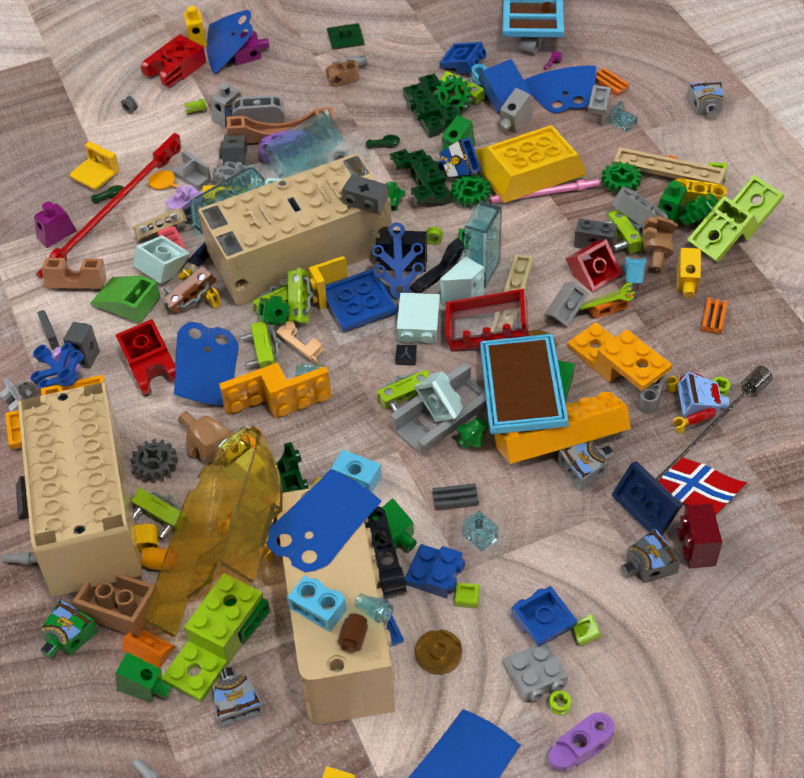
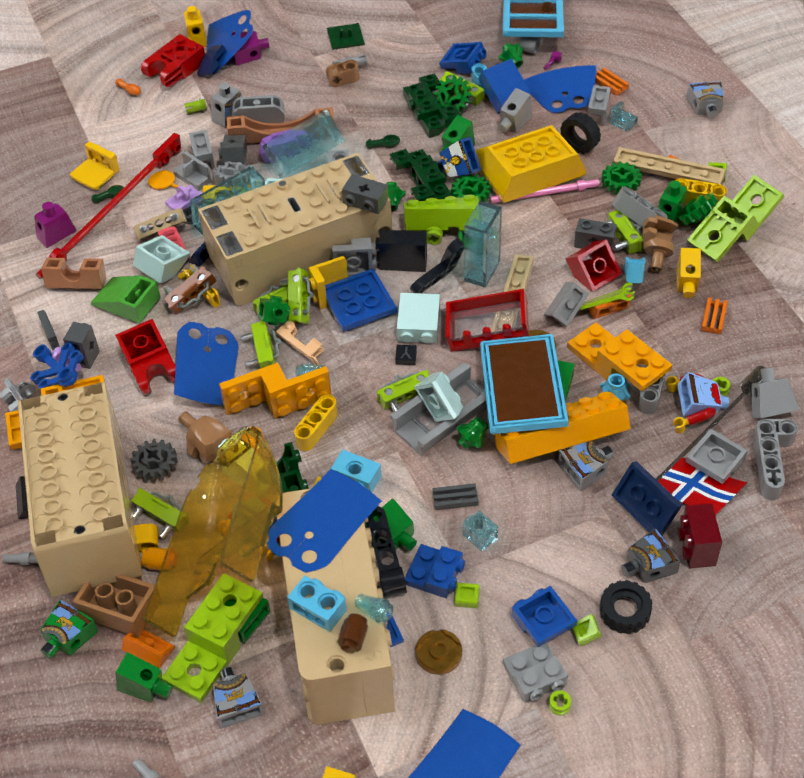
(129, 104): dark grey bush -> none
(131, 89): none -> orange piece
(201, 146): none -> light grey panel
(209, 60): none -> dark blue slope
(316, 422): none -> yellow beam
(357, 254): none -> light grey plate
(397, 263): blue plant -> none
(439, 213): none -> lime wedge
(462, 281): light aqua slope -> none
(512, 52): none -> green rock
(566, 755): medium lavender piece -> none
(587, 125): none -> black tyre
(616, 385): none -> medium azure rock
(621, 623): none -> black tyre
(717, 456): none -> light grey plate
(768, 438): none -> light grey beam
(772, 395): none -> light grey torso

